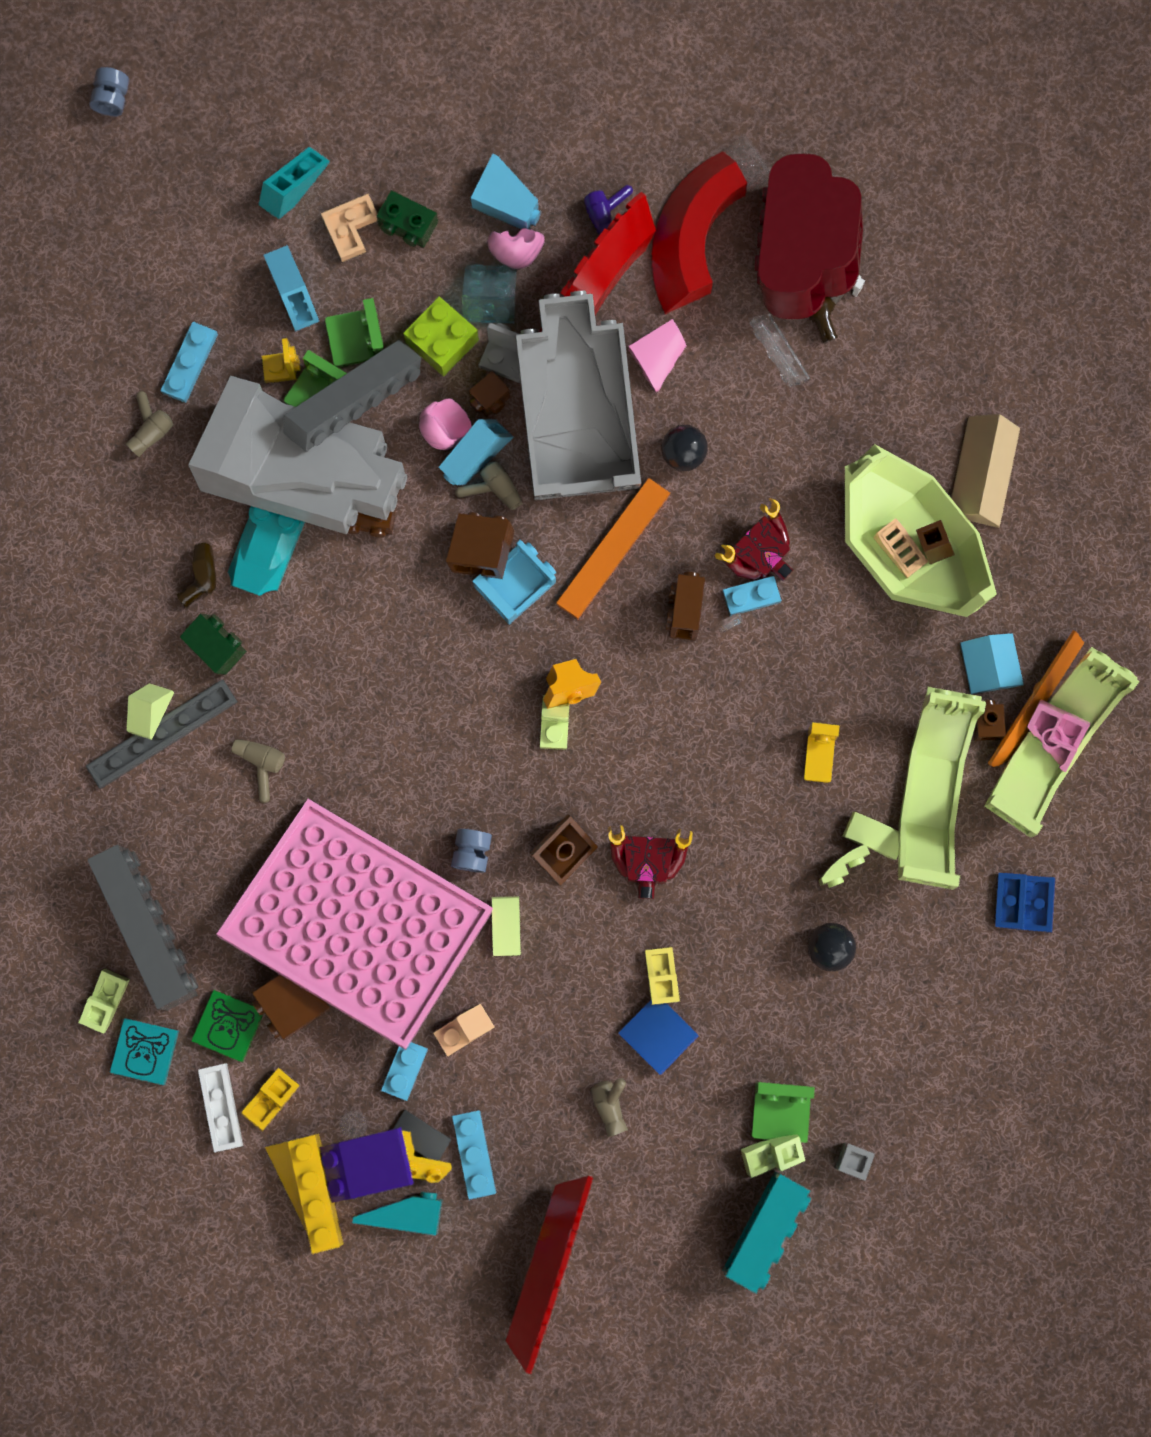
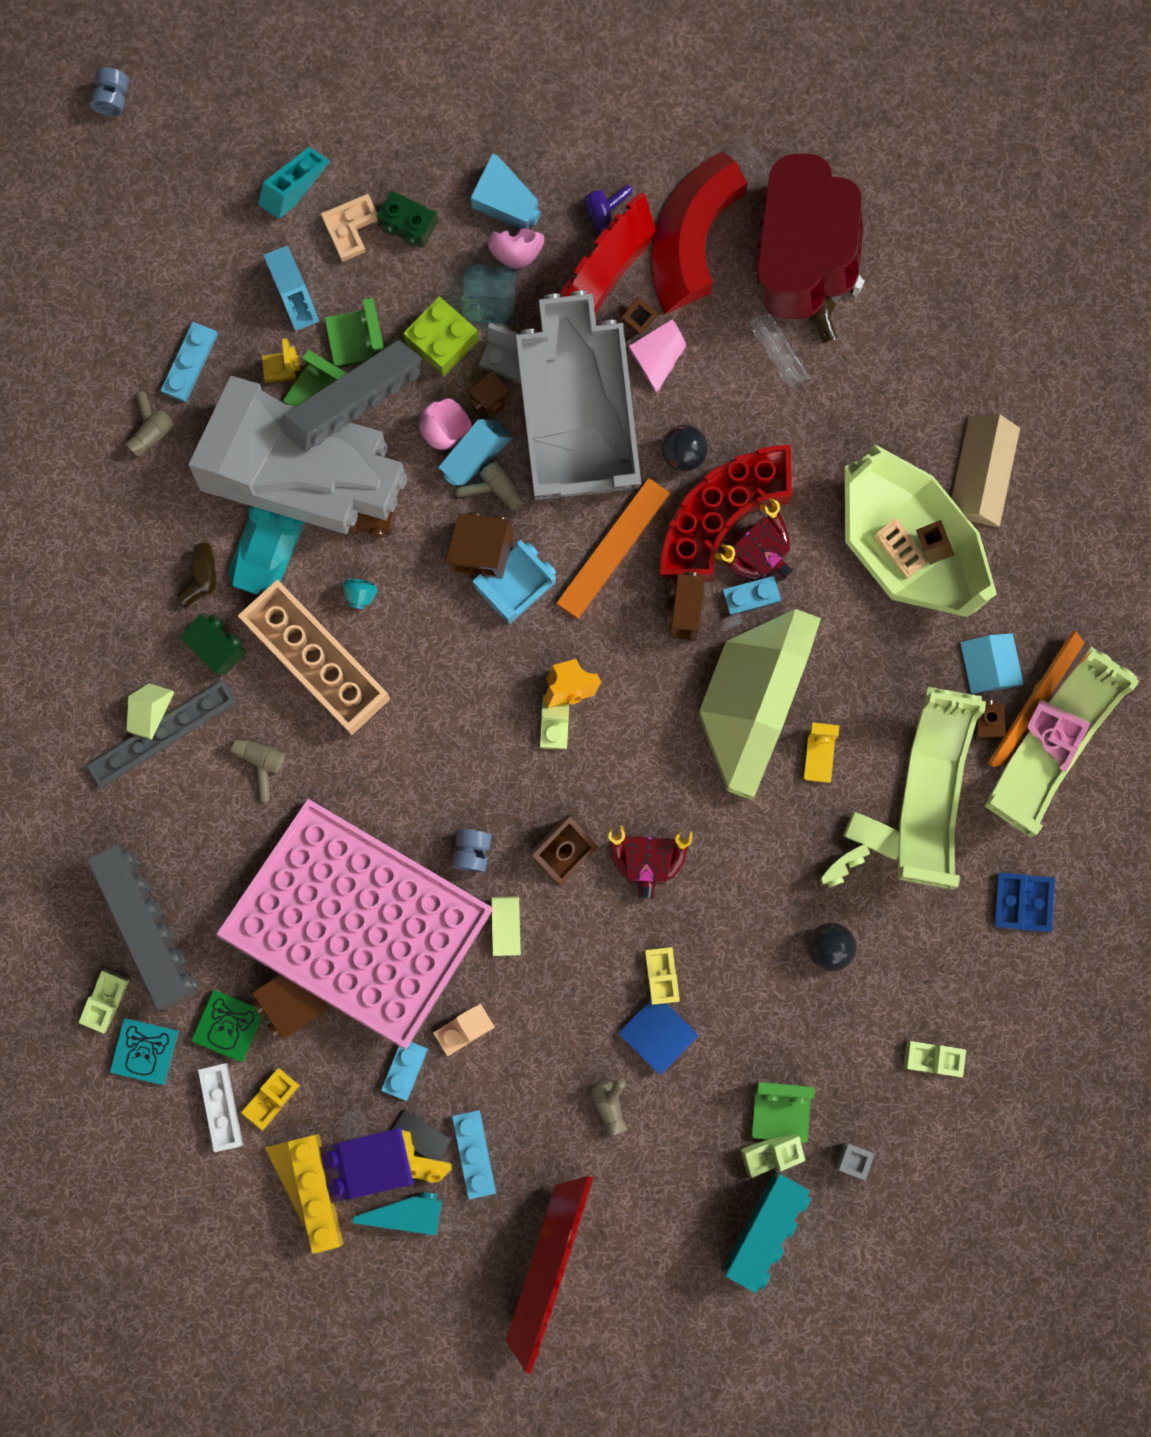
(314, 657): none -> light nougat brick
(359, 592): none -> teal cone
(639, 315): none -> reddish brown brick
(721, 503): none -> red brick
(753, 696): none -> yellowish green panel
(934, 1059): none -> yellowish green slope

